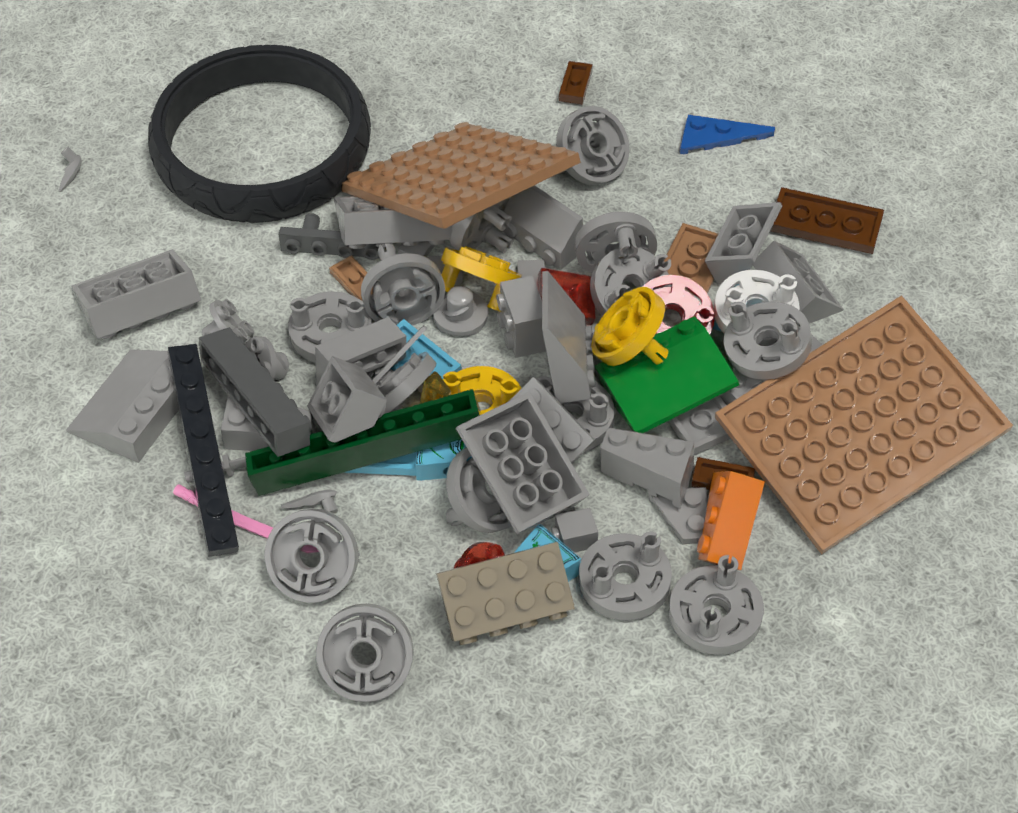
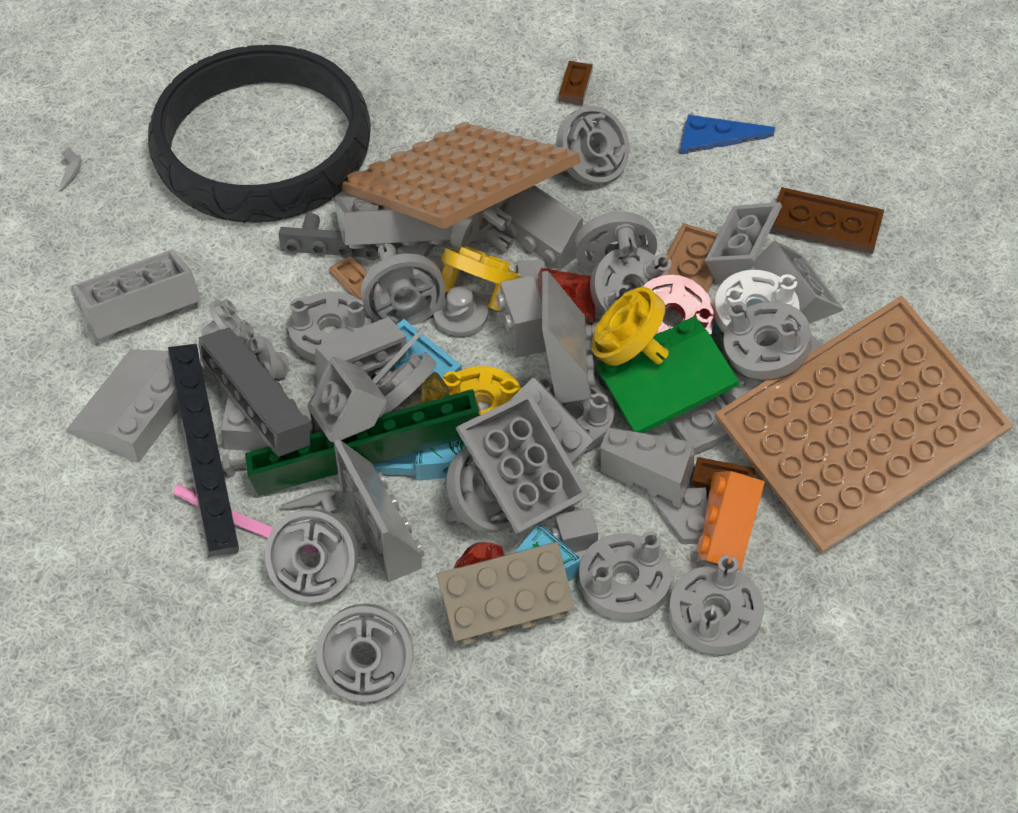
(377, 514): none -> light grey slope

